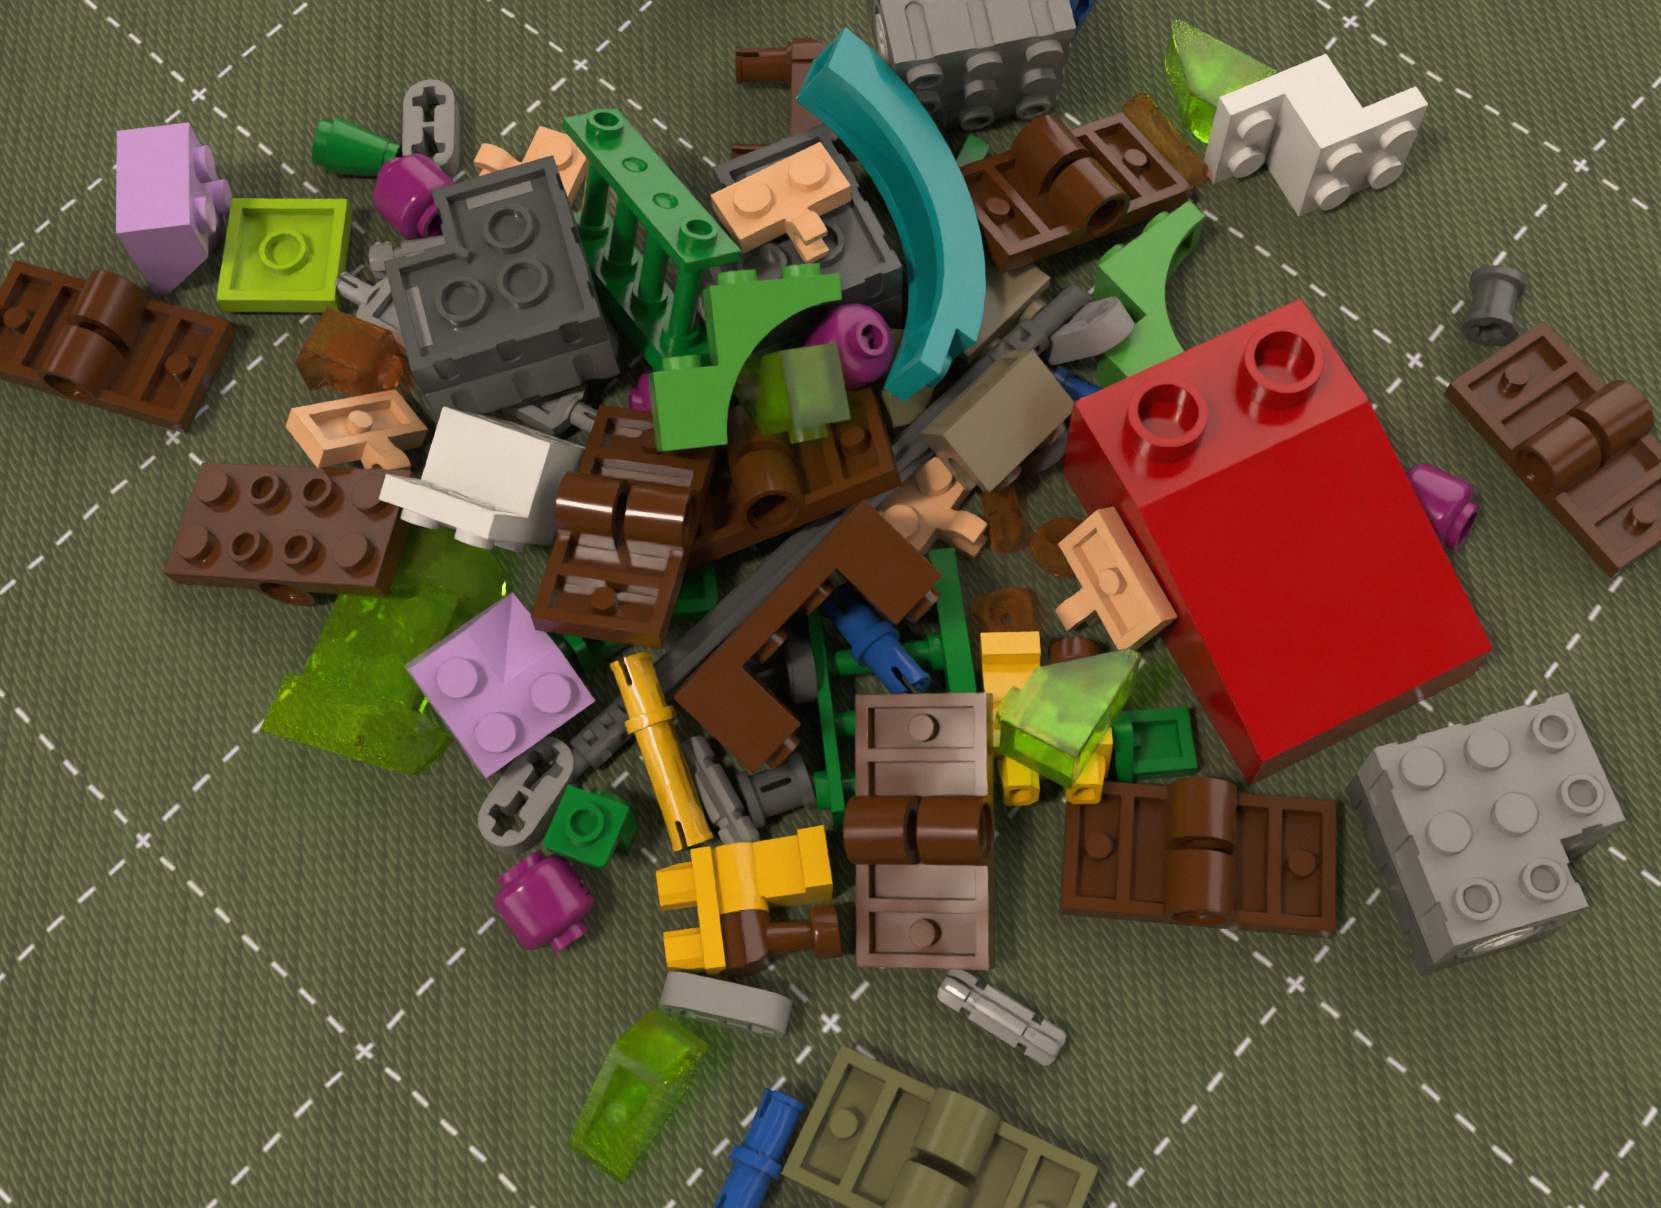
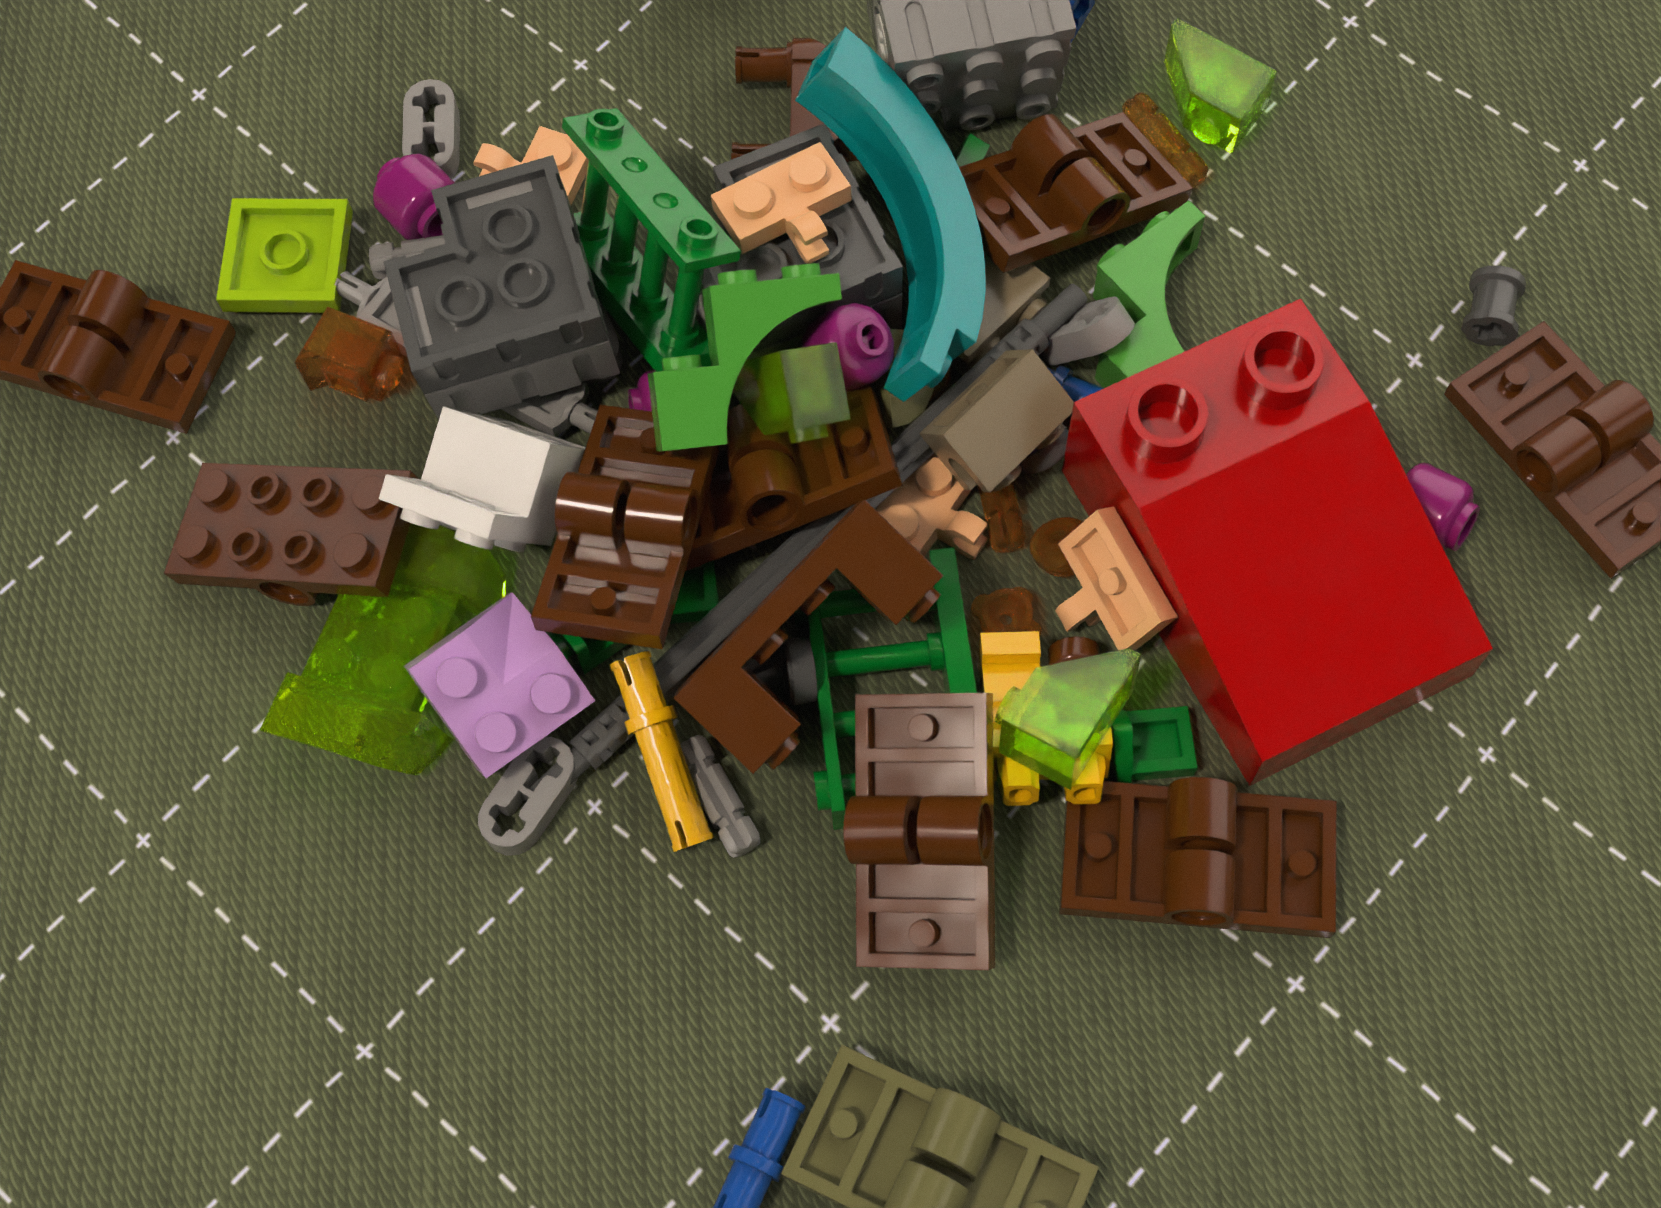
(168, 202): lavender slope -> none
(351, 148): green cone -> none
(358, 428): light nougat plate -> none
(544, 901): magenta head -> none
(591, 827): green bracket -> none
(636, 1093): clear neon green slope -> none
(725, 1004): light grey beam -> none
(733, 897): yellow hips -> none
(777, 790): dark grey bush -> none
(874, 642): blue pin -> none
(1002, 1016): light grey axle -> none
(1313, 135): white bracket -> none
(1483, 829): light grey piece -> none

